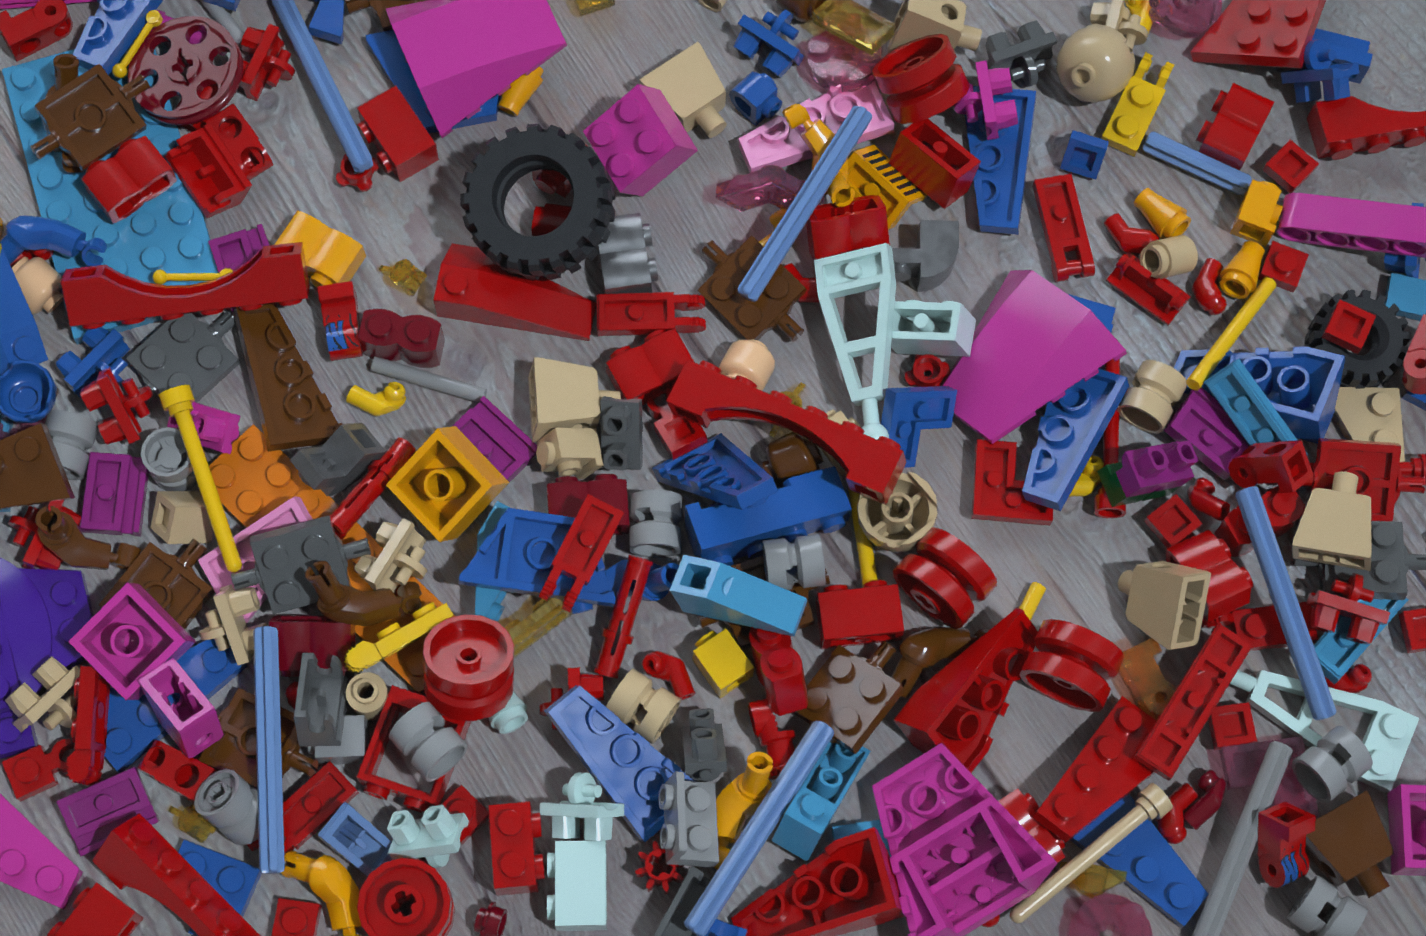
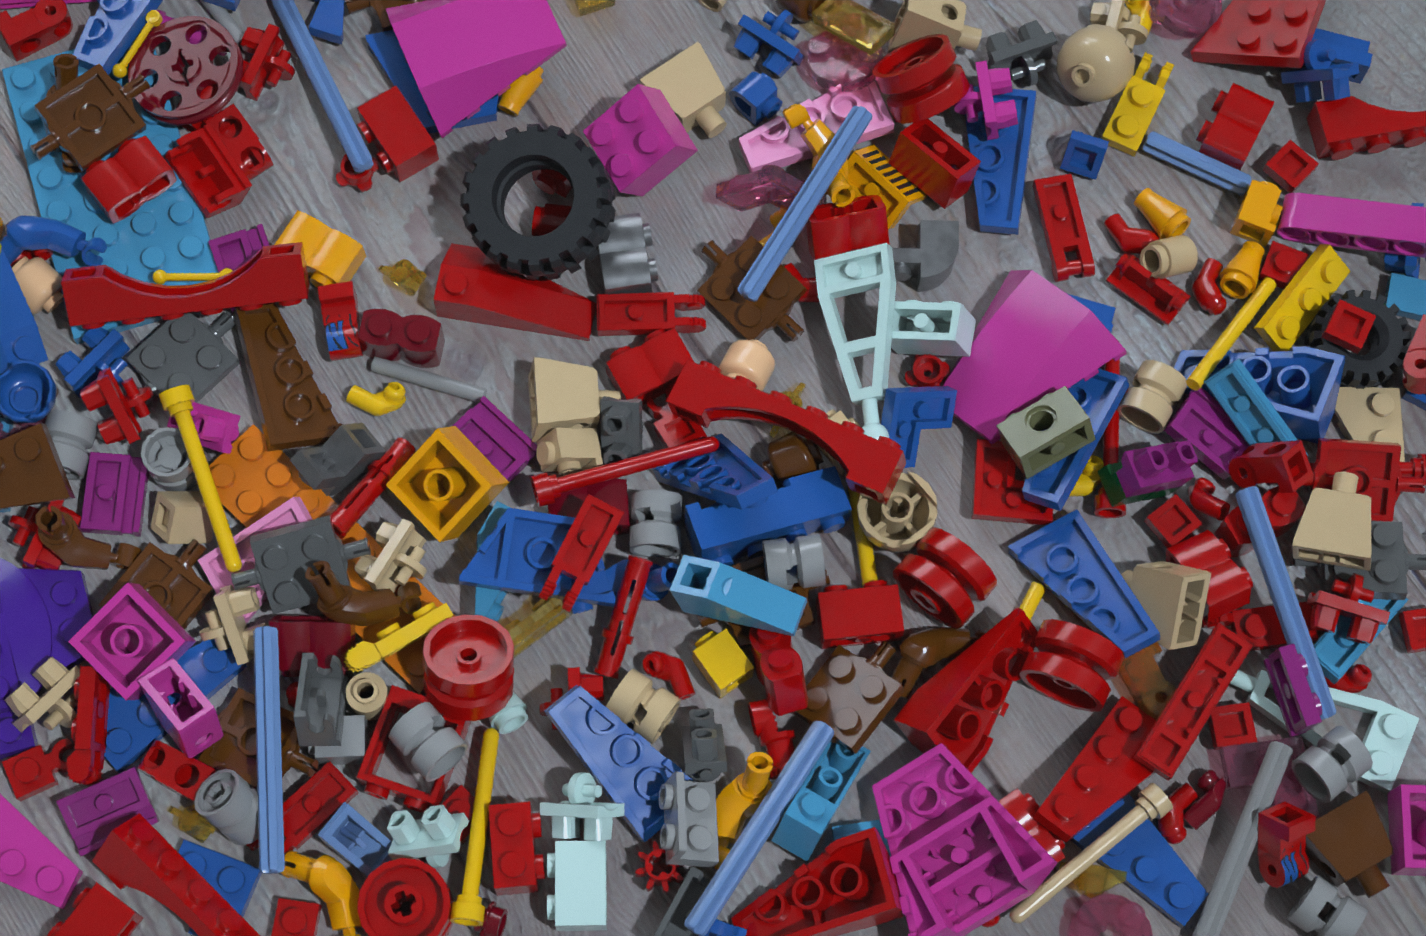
(468, 906): none -> yellow piece
(550, 487): none -> red piece
(1066, 432): none -> olive brick
(1084, 578): none -> blue wing
(1297, 703): none -> magenta plate
(1302, 298): none -> yellow plate

